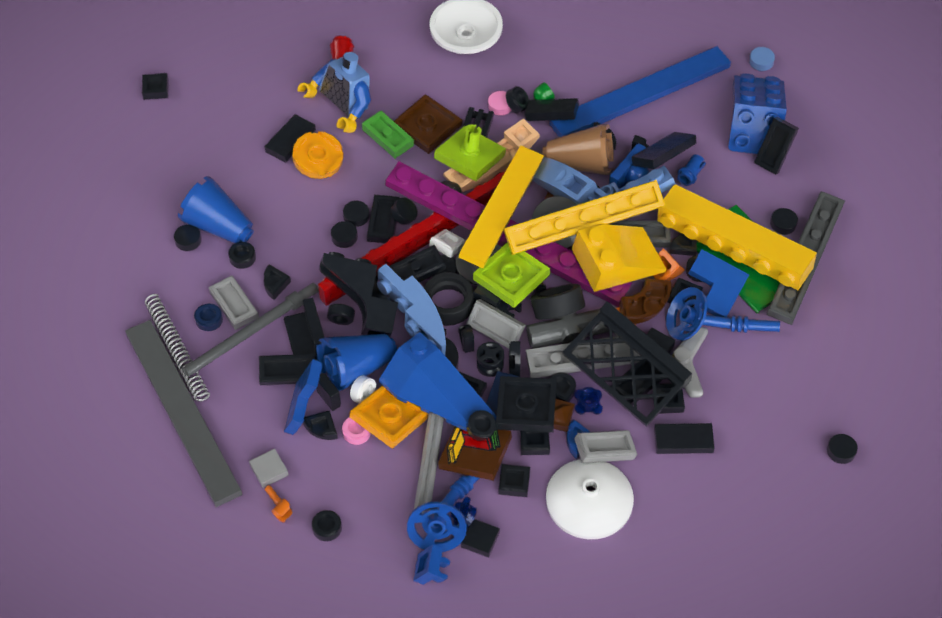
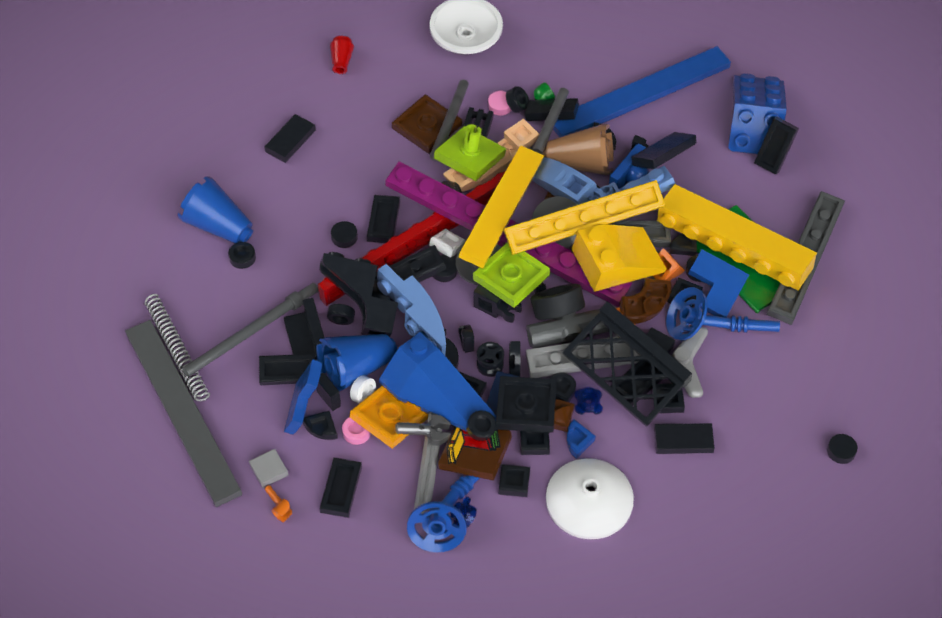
(155, 86): black tile -> none
(187, 237): black tile -> none
(208, 317): dark blue tile -> none
(233, 302): light grey tile -> none
(275, 281): black tile -> none
(317, 155): light orange tile -> none
(326, 525): black tile -> none
(341, 487): none -> black tile
(345, 86): torso -> none
(356, 213): black tile -> none
(388, 134): bright green plate -> none
(404, 211): black tile -> none
(427, 429): none -> flat silver bar
(428, 565): blue tile -> none
(450, 116): none -> flat silver bar
(455, 282): black tyre -> none
(480, 538): black tile -> none
(495, 323): light grey tile -> none
(551, 120): none -> flat silver bar
(605, 446): light grey tile -> none
(688, 174): blue pin -> none
(762, 59): medium blue tile -> none
(784, 221): black tile -> none

